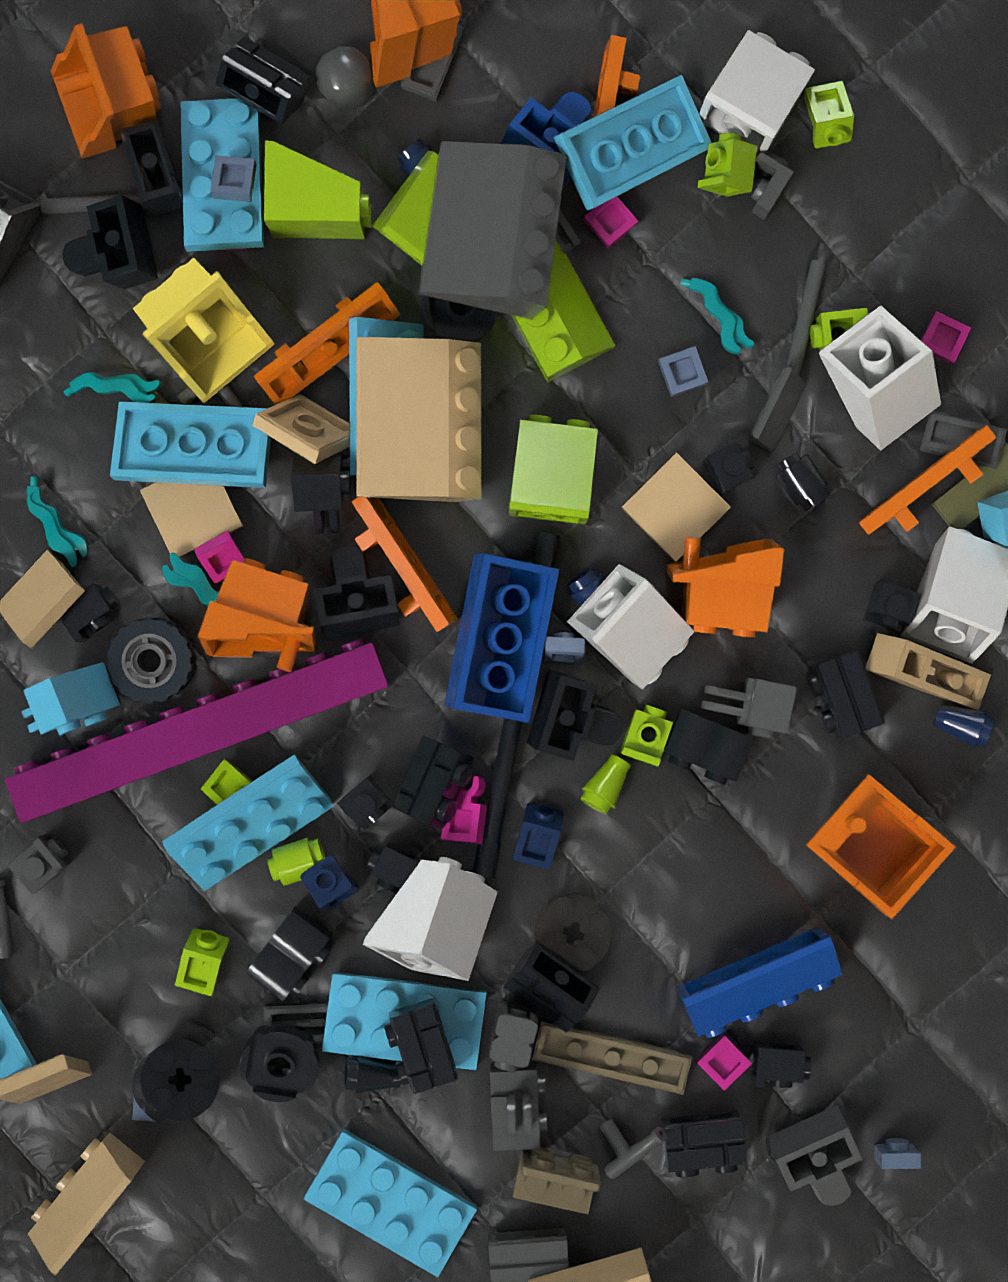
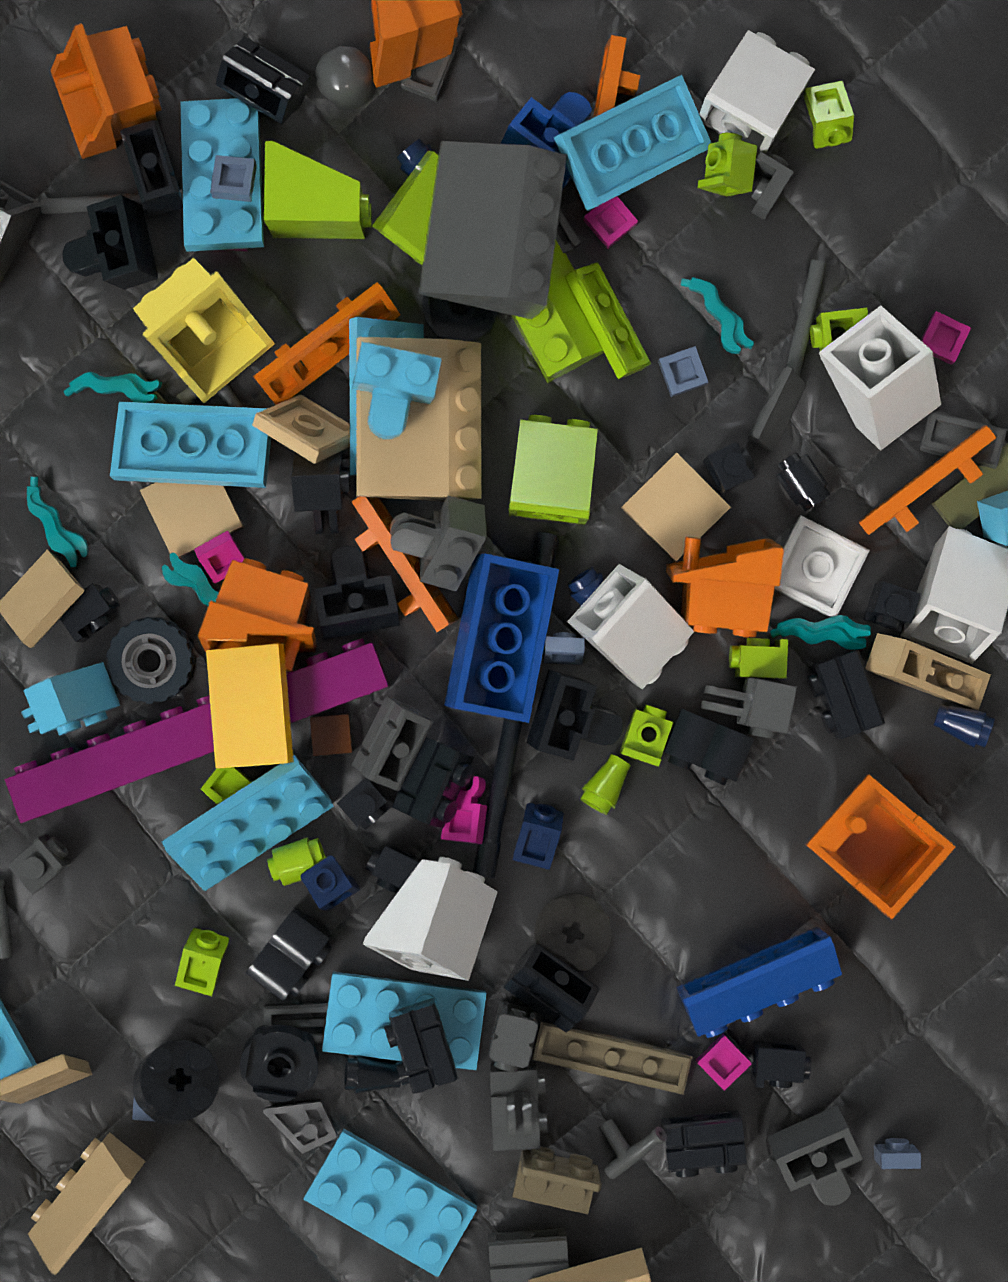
(249, 706): none -> yellow tile
(303, 1123): none -> flat silver piece
(331, 734): none -> reddish brown tile
(392, 743): none -> dark grey brick
(395, 381): none -> medium azure brick
(443, 542): none -> dark grey brick
(607, 320): none -> lime tile
(760, 659): none -> lime brick
(819, 566): none -> white tile
(836, 628): none -> teal hair

